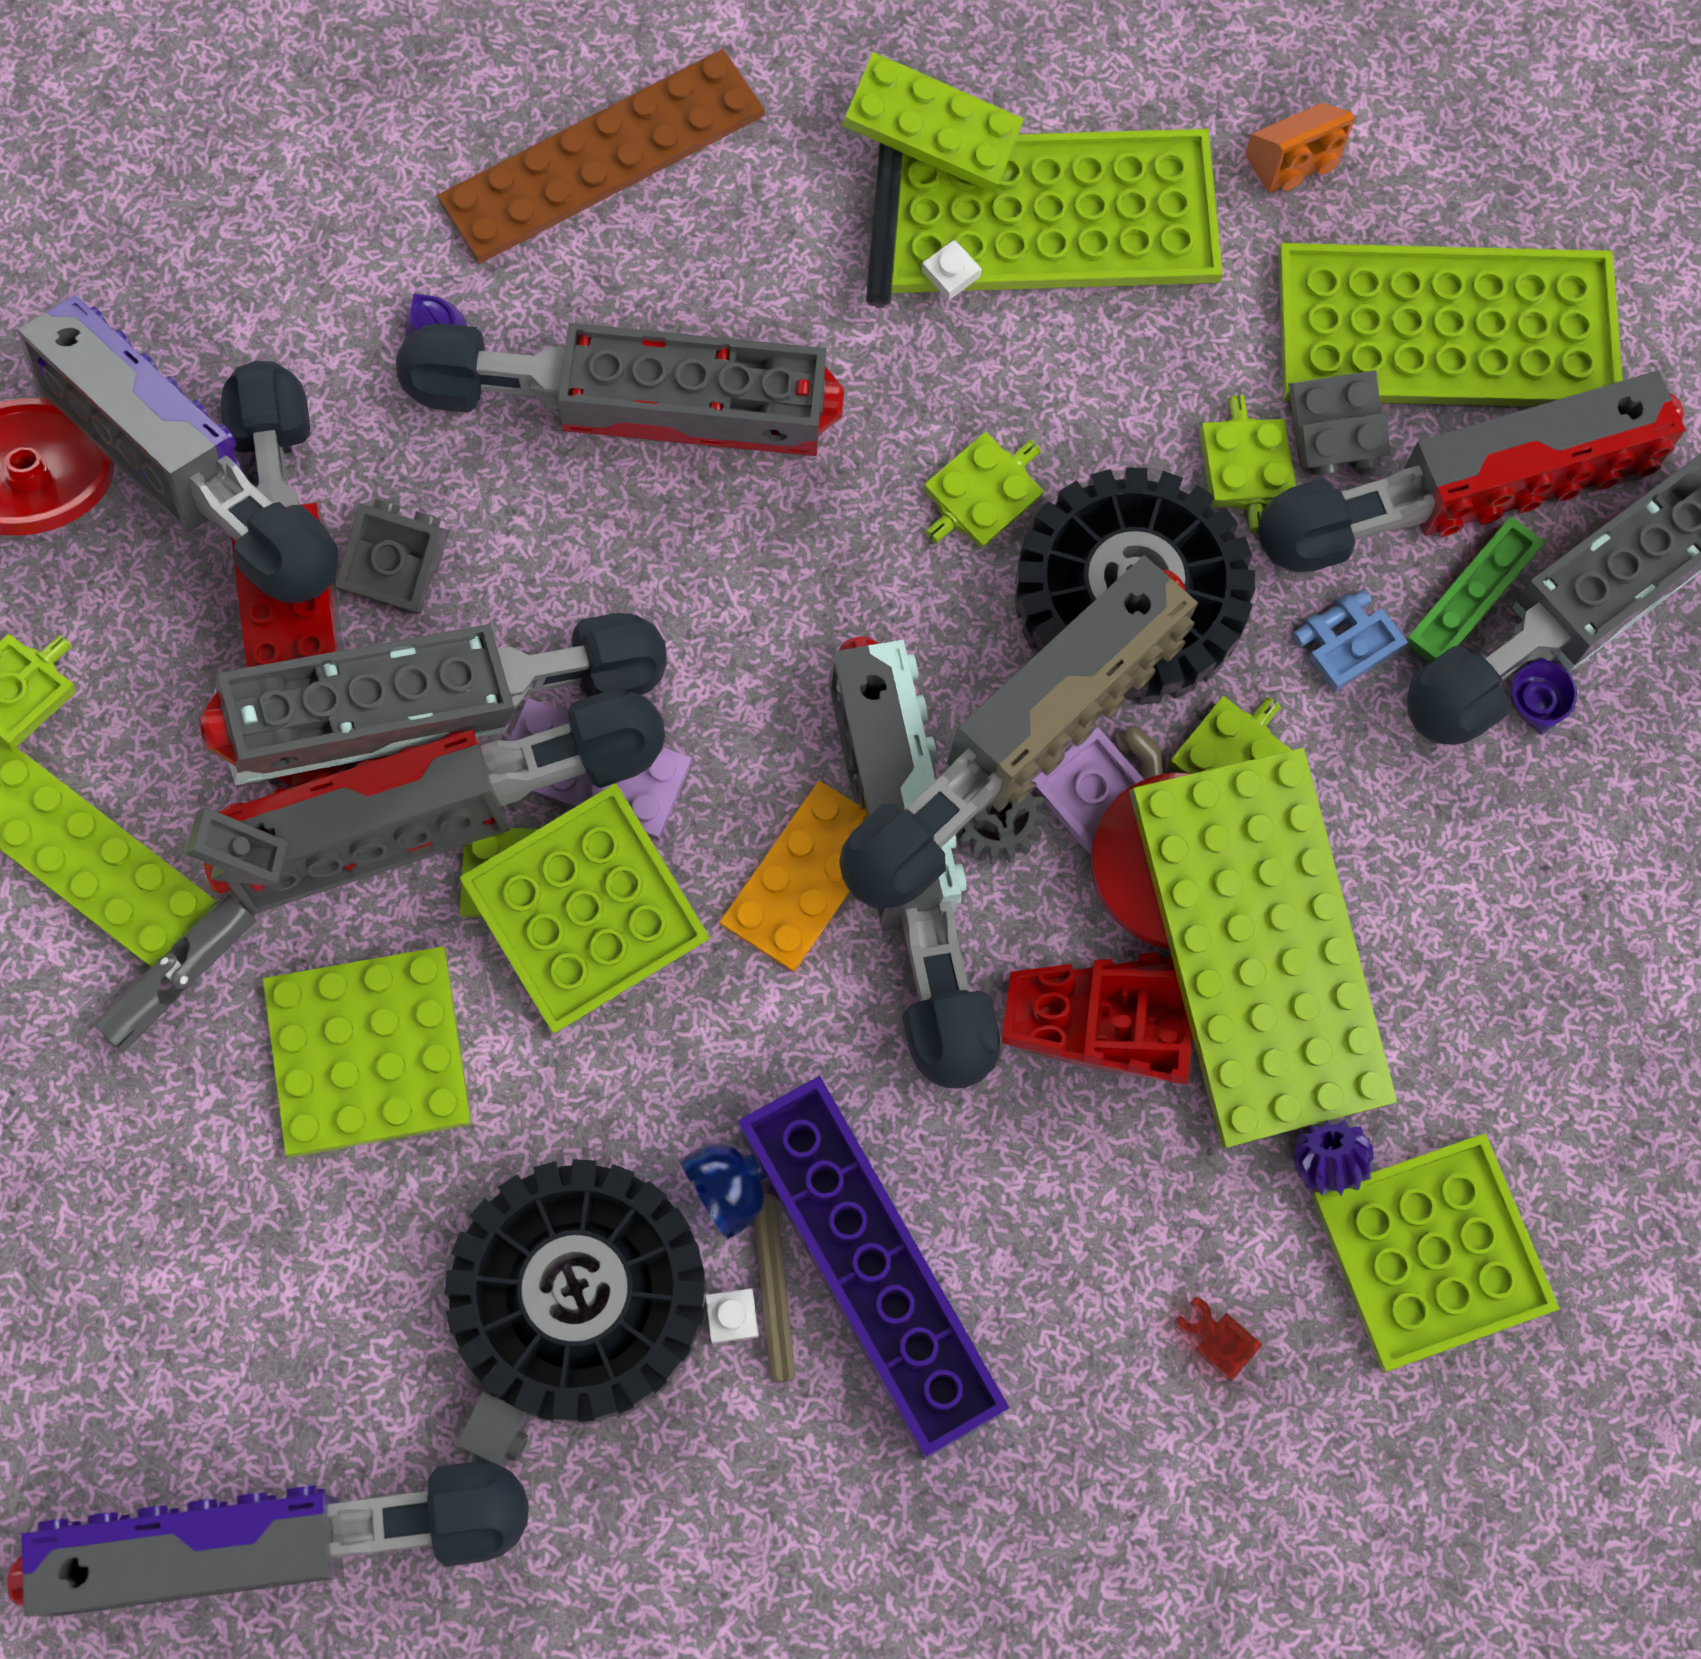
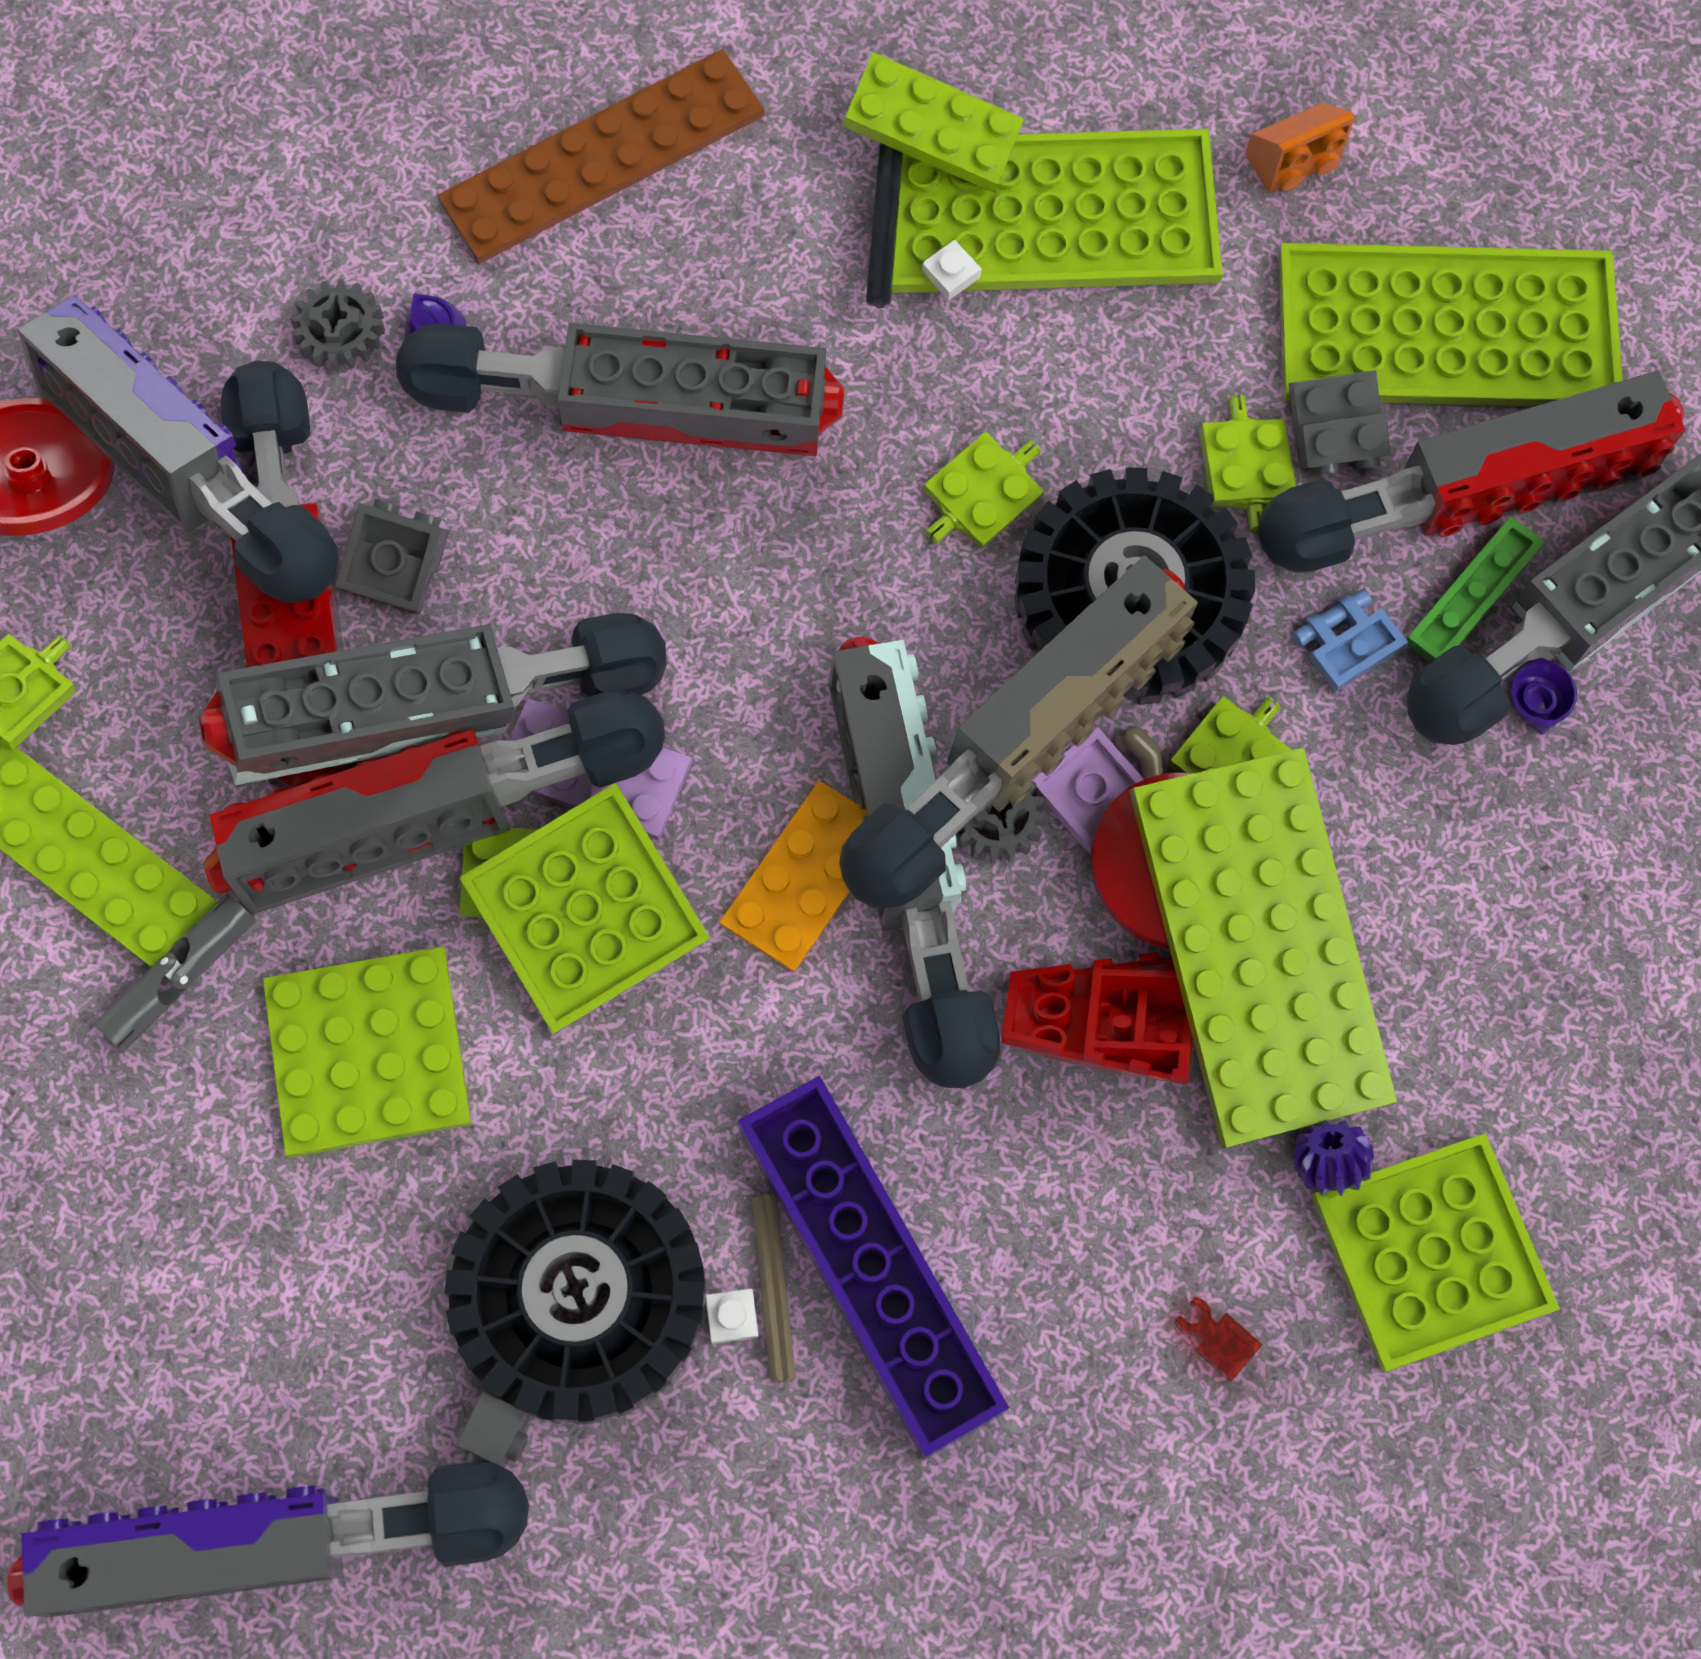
(236, 849): dark grey slope -> none
(351, 334): none -> dark grey gear
(726, 1185): clear blue cylinder -> none

